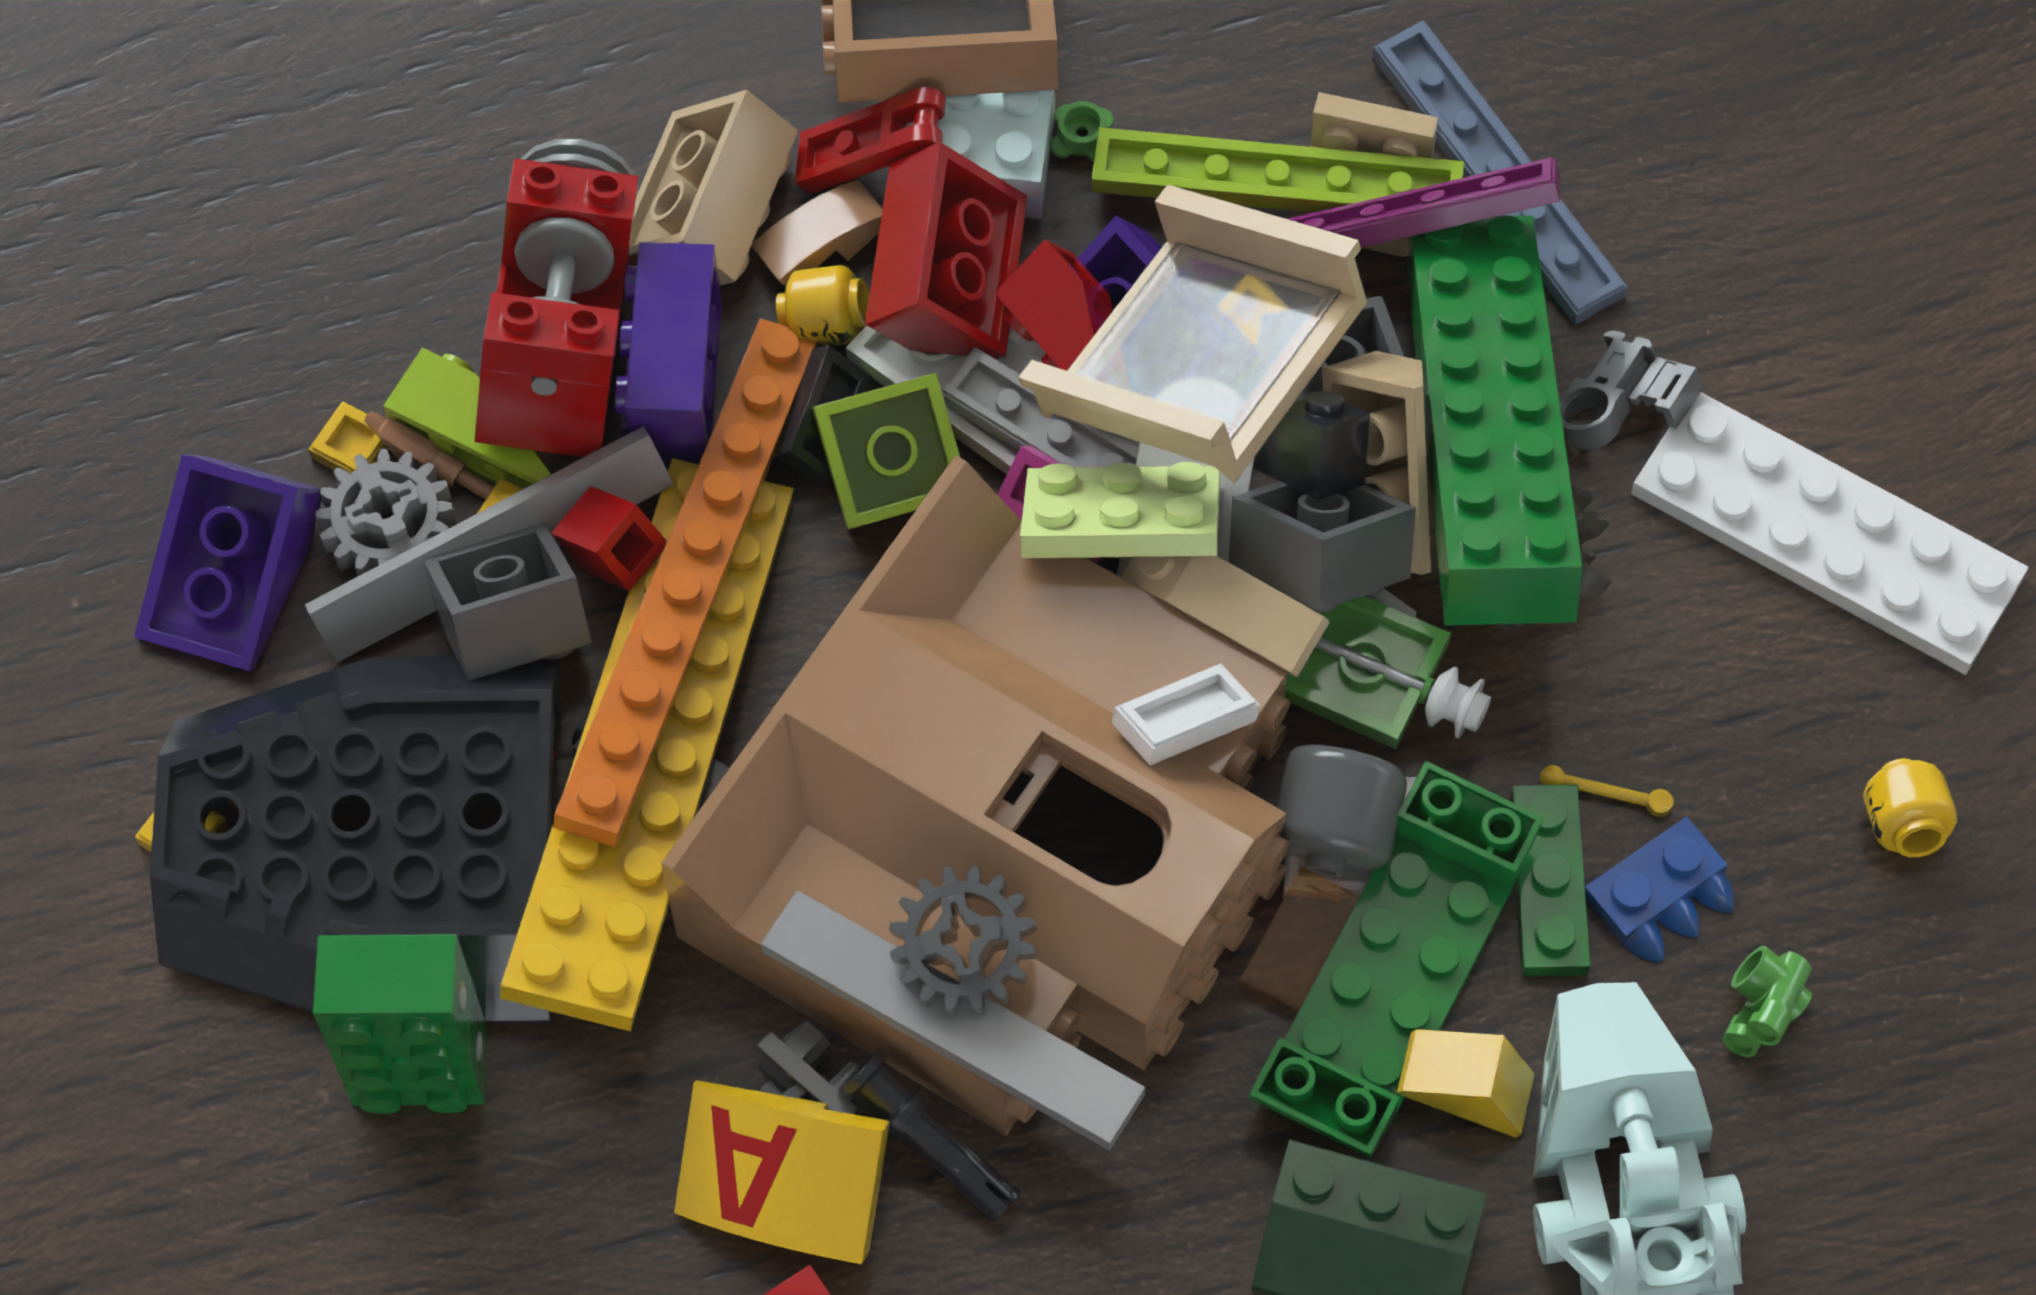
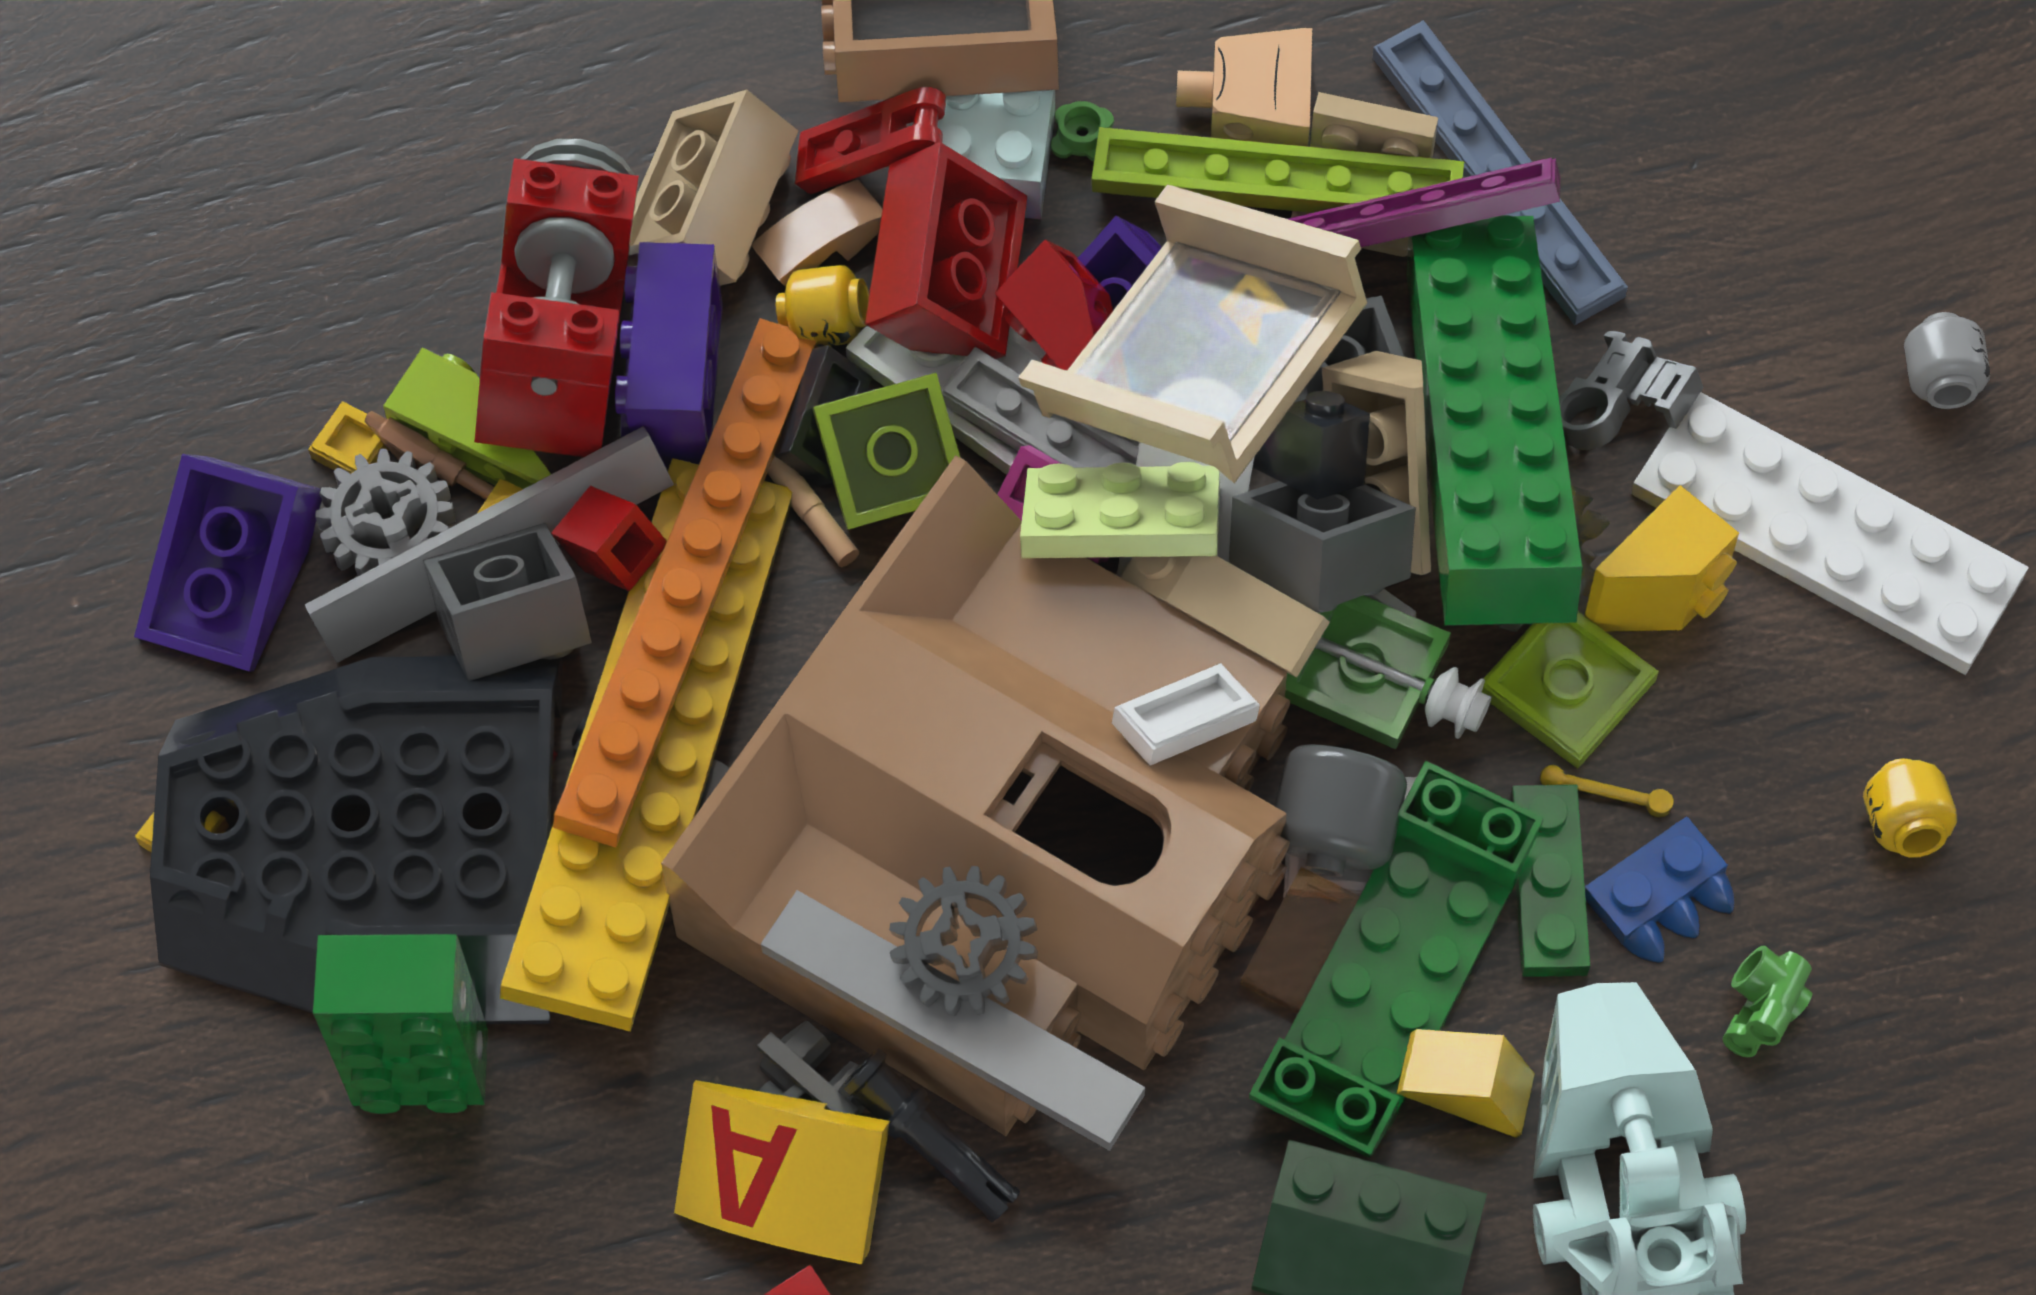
(813, 513): none -> light nougat piece
(1256, 87): none -> light nougat torso
(1568, 685): none -> lime tile
(1665, 569): none -> yellow slope
(1947, 360): none -> light grey head

